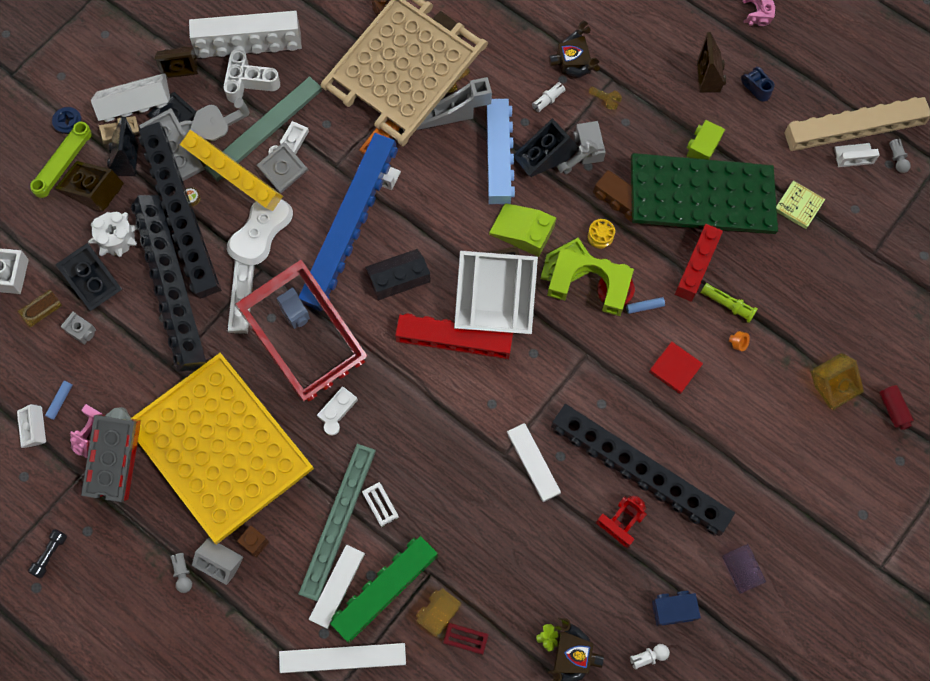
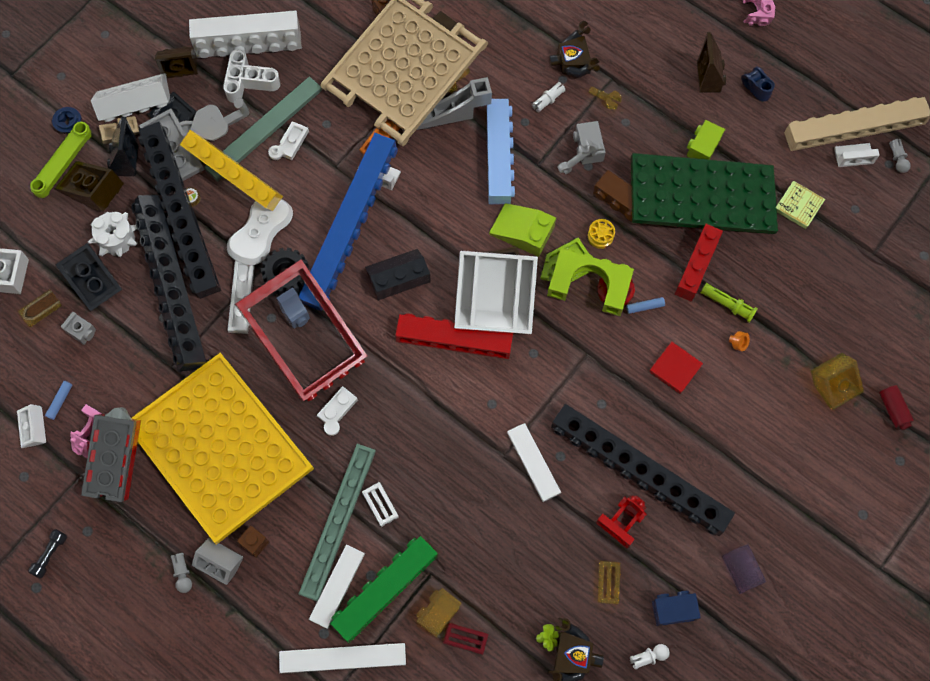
(279, 261): none -> black tyre
(282, 167): light grey tile -> none
(546, 149): black slope -> none
(608, 600): none -> clear yellow tile

